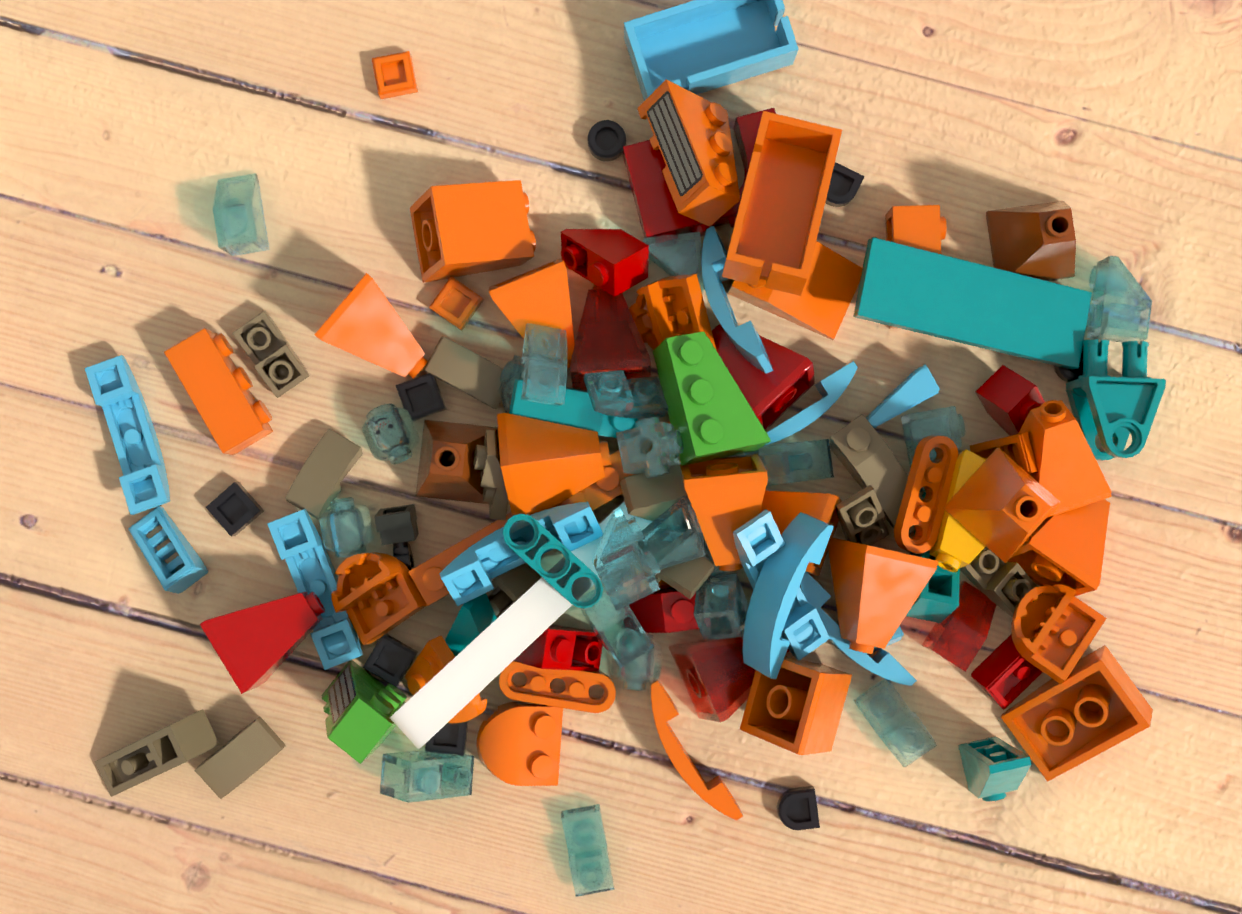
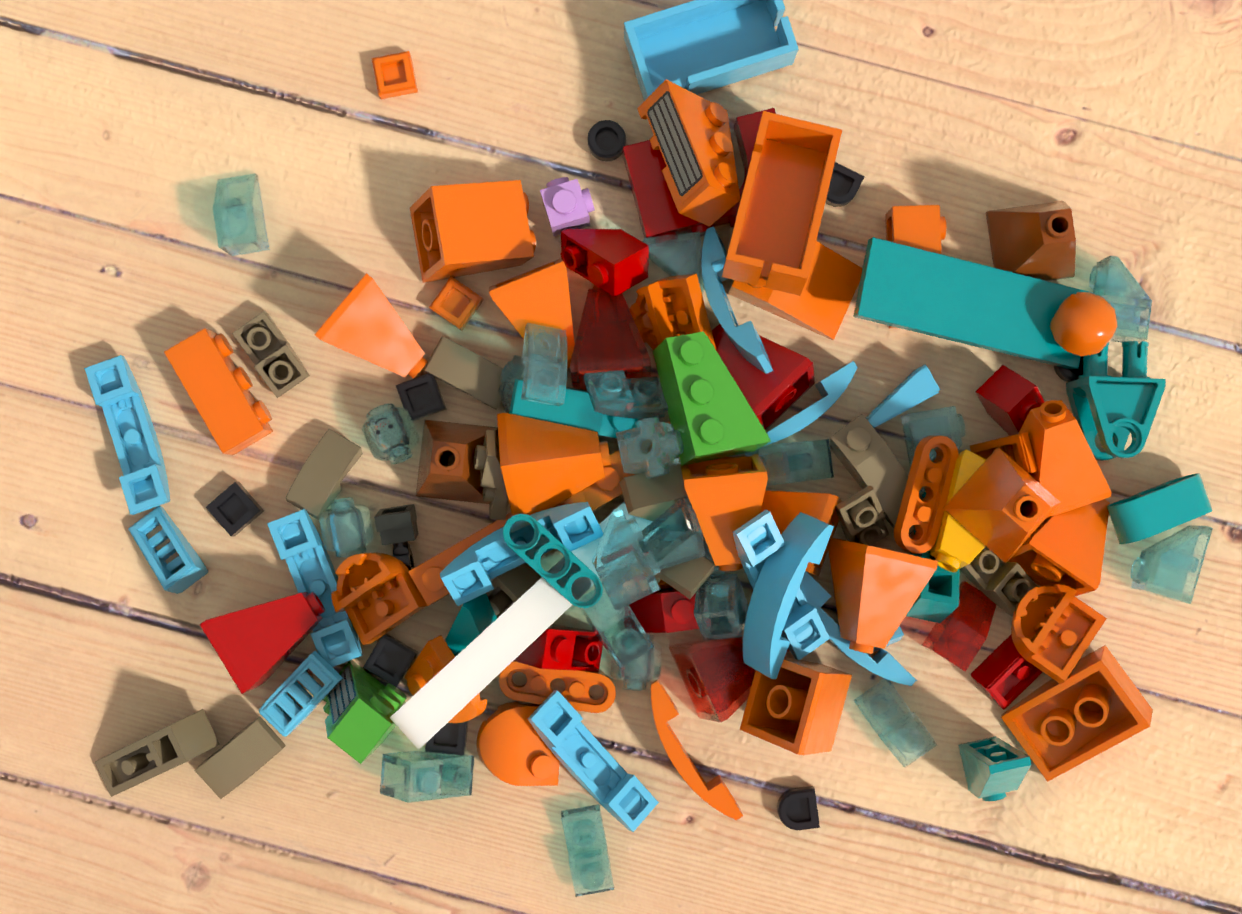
(283, 711): none -> medium azure slope
(566, 205): none -> lavender brick
(590, 762): none -> medium azure slope
(1084, 323): none -> orange hair
(1159, 508): none -> teal beam
(1172, 565): none -> clear light blue slope

